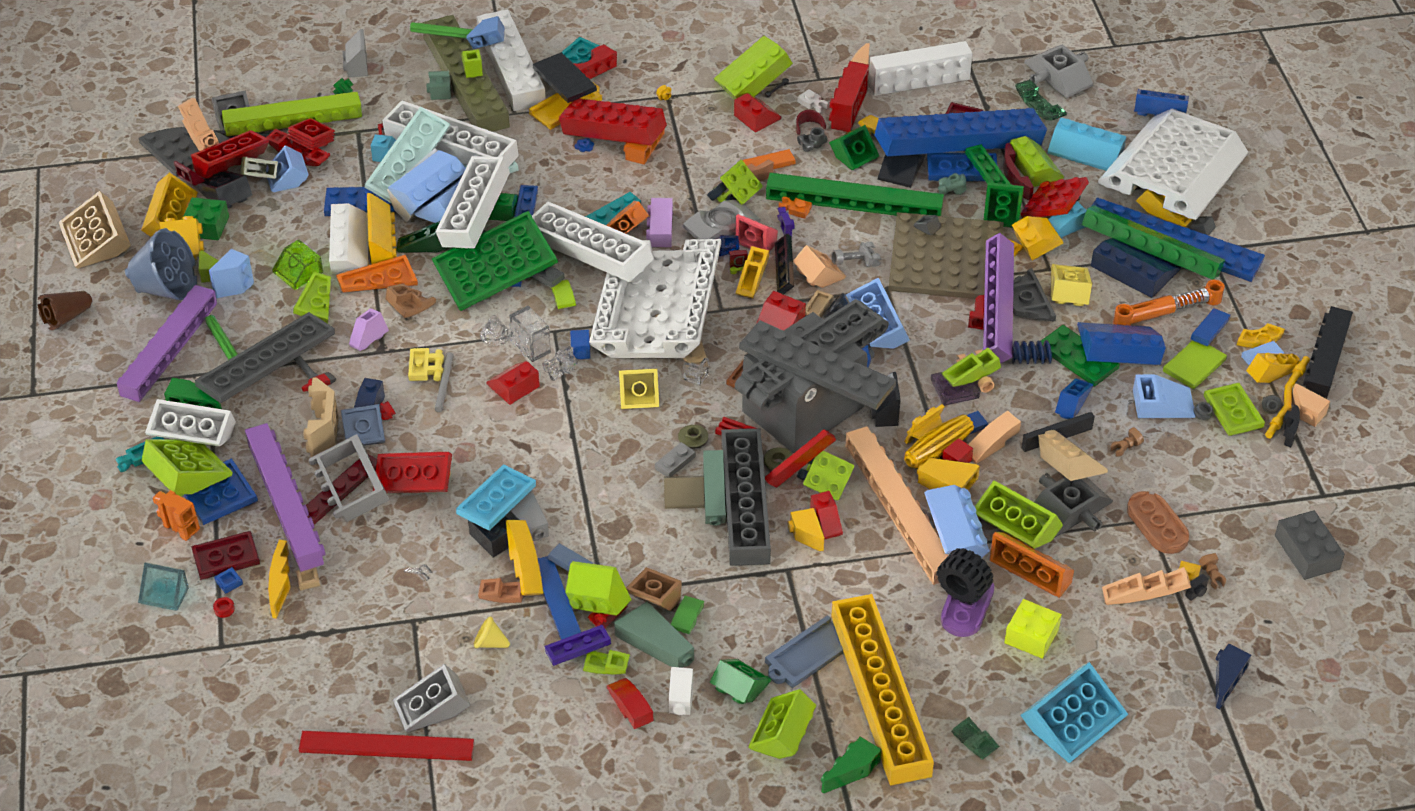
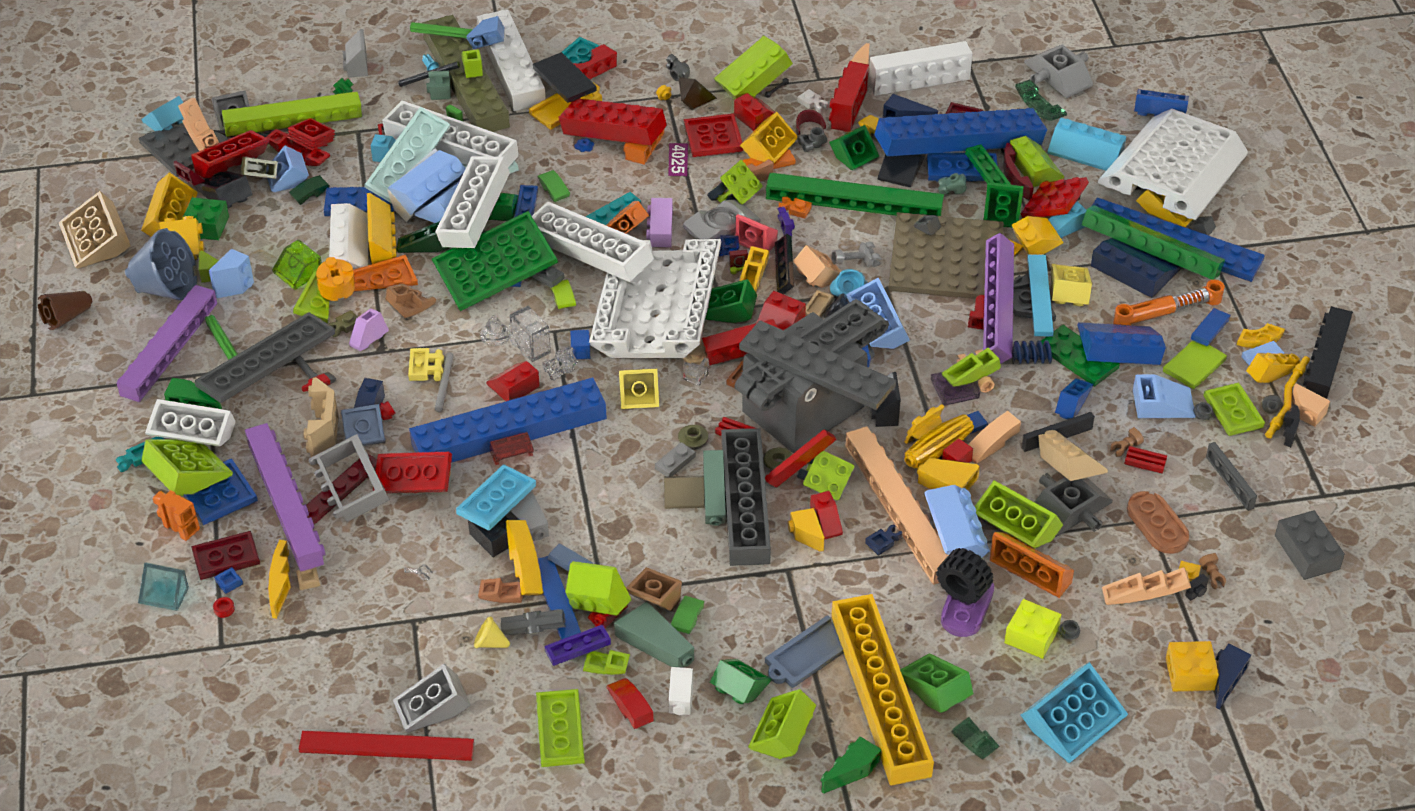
(165, 116): none -> medium azure slope
(303, 191): none -> dark green slope
(335, 279): none -> light orange brick
(344, 323): none -> olive plate
(425, 75): none -> black bar
(429, 62): none -> medium azure axle
(454, 112): none -> bright green tile
(511, 447): none -> clear red hinge
(533, 622): none -> dark grey piece
(537, 414): none -> blue brick
(554, 185): none -> bright green slope
(560, 728): none -> lime tile
(677, 69): none -> dark grey plate
(678, 159): none -> magenta sticker
(693, 93): none -> dark brown slope
(713, 135): none -> red plate
(725, 345): none -> red brick
(732, 302): none -> green slope
(769, 139): none -> yellow slope
(847, 282): none -> medium azure hair
(882, 541): none -> dark blue plate
(899, 106): none -> dark blue slope
(937, 682): none -> bright green slope
(1040, 295): none -> medium azure tile
(1069, 629): none -> dark grey plate
(1147, 458): none -> red tile
(1191, 666): none -> yellow piece
(1231, 476): none -> dark grey tile

